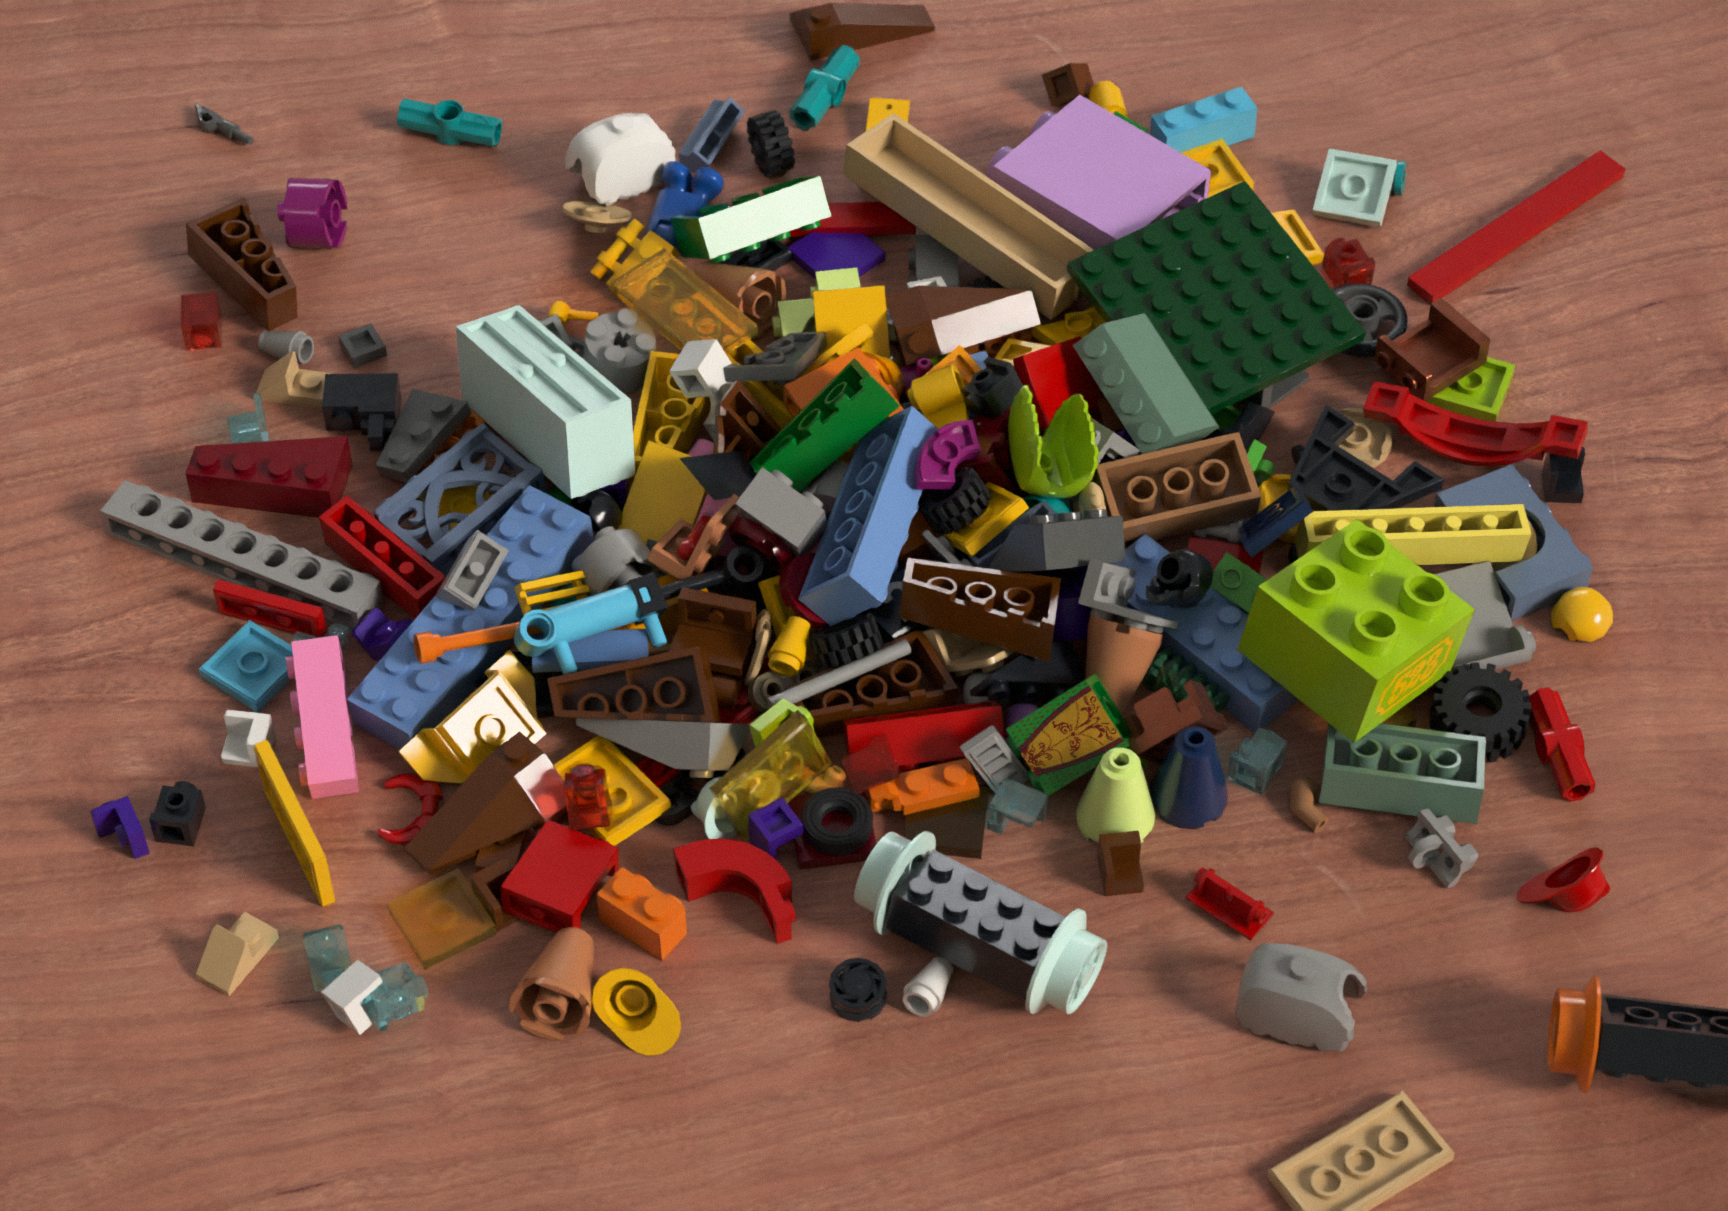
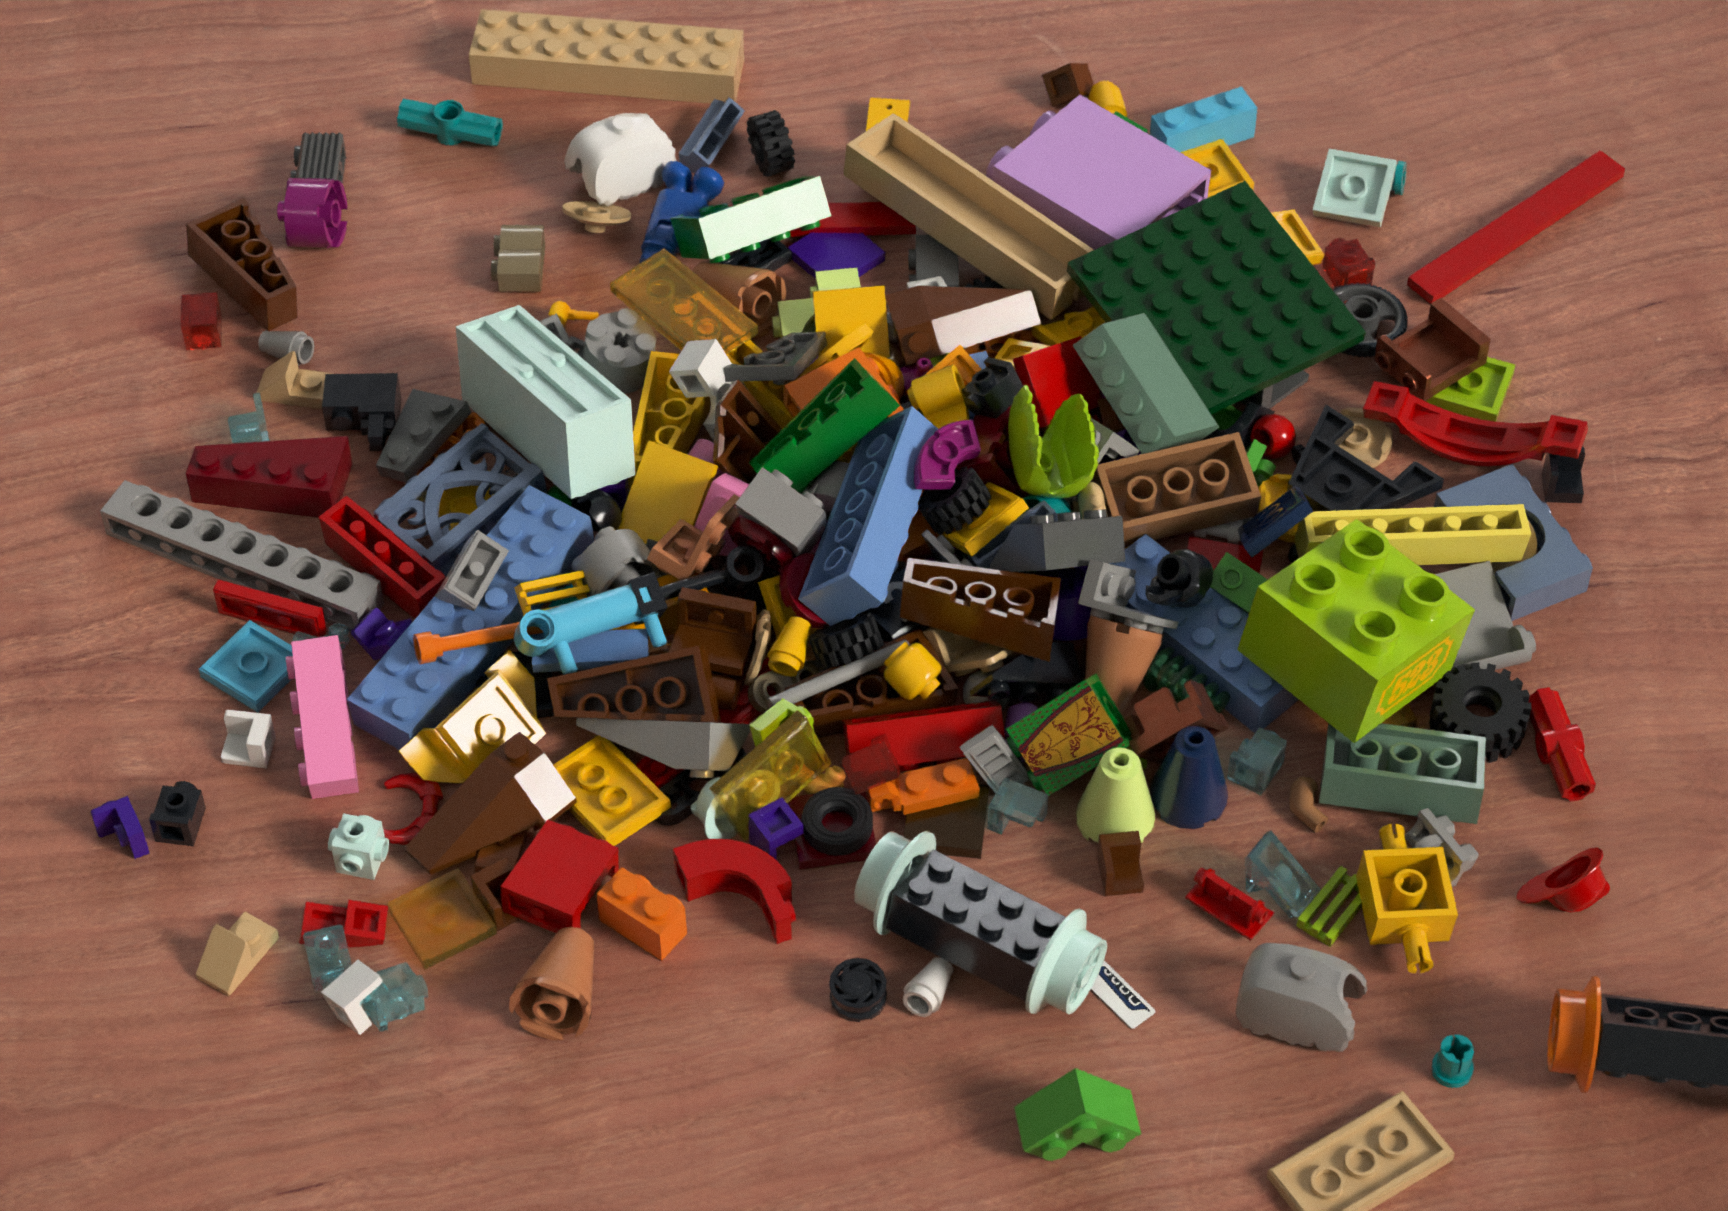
(215, 123): dark grey hand -> none
(294, 823): yellow tile -> none
(320, 156): none -> dark grey brick
(358, 846): none -> light aqua brick
(362, 345): dark grey tile -> none
(362, 921): none -> red slope
(519, 258): none -> dark tan brick
(587, 797): clear red brick -> none
(606, 56): none -> tan brick
(636, 1011): yellow piece -> none
(641, 251): yellow plate -> none
(689, 544): red piece -> none
(721, 473): black sticker -> none
(824, 87): teal piece -> none
(857, 25): reddish brown wedge -> none
(912, 671): none -> yellow head
(1074, 1112): none -> bright green brick
(1121, 997): none -> white sticker
(1275, 433): none -> red piece
(1279, 873): none -> clear light blue slope
(1316, 929): none -> lime tile
(1406, 896): none -> yellow brick
(1453, 1062): none -> teal bush
(1582, 614): yellow hair -> none

